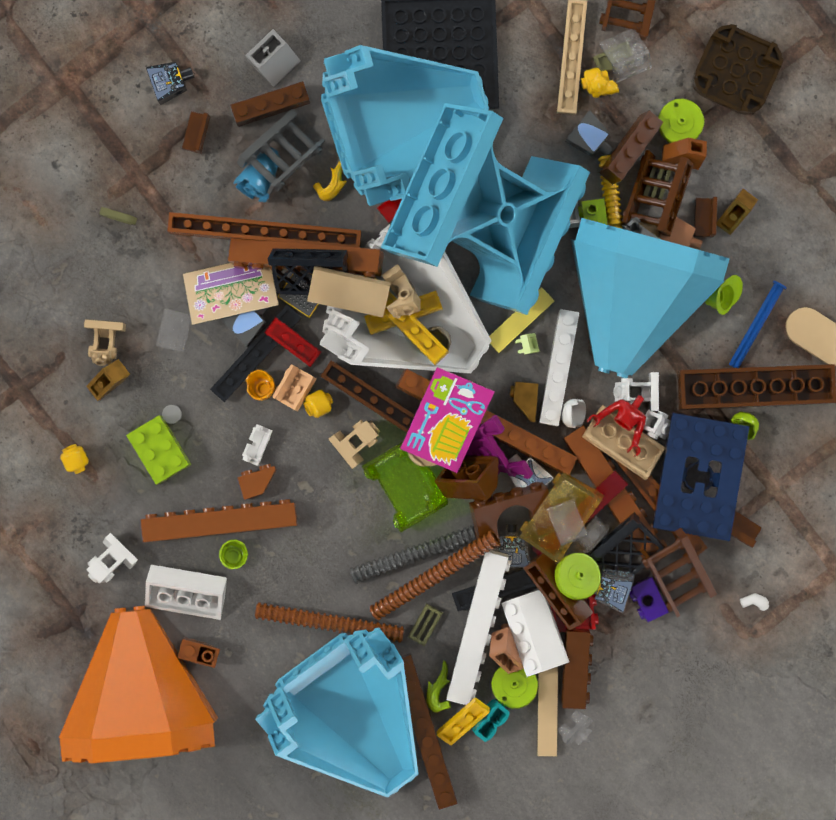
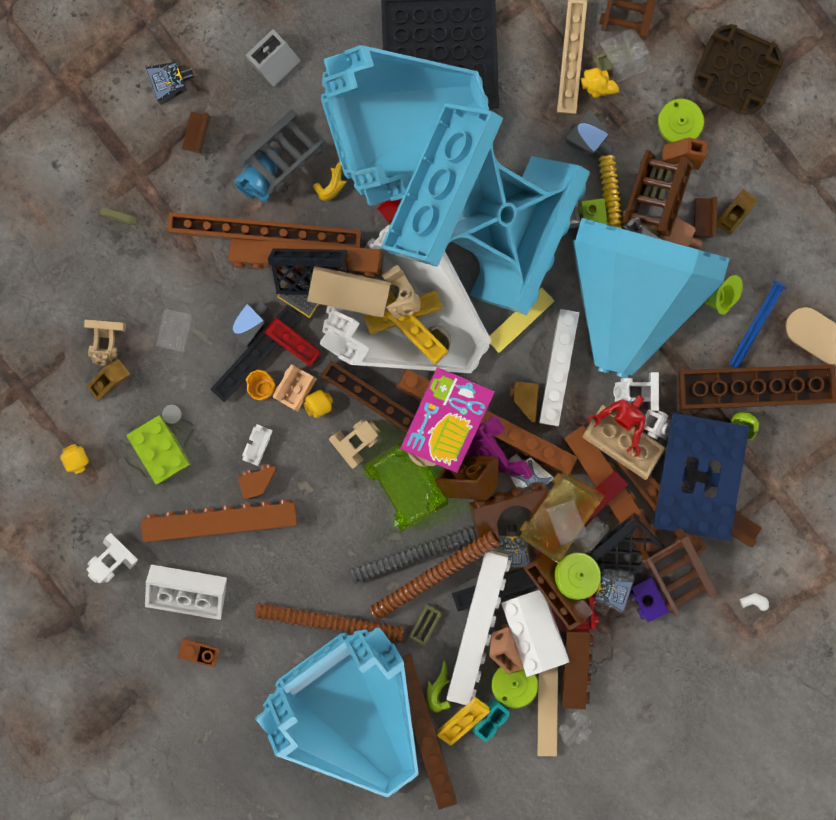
(136, 697): orange piece -> none
(228, 291): sticker -> none
(233, 554): lime hair -> none
(270, 104): reddish brown brick -> none
(529, 343): yellowish green tile -> none
(573, 413): white hair -> none
(630, 147): reddish brown brick -> none

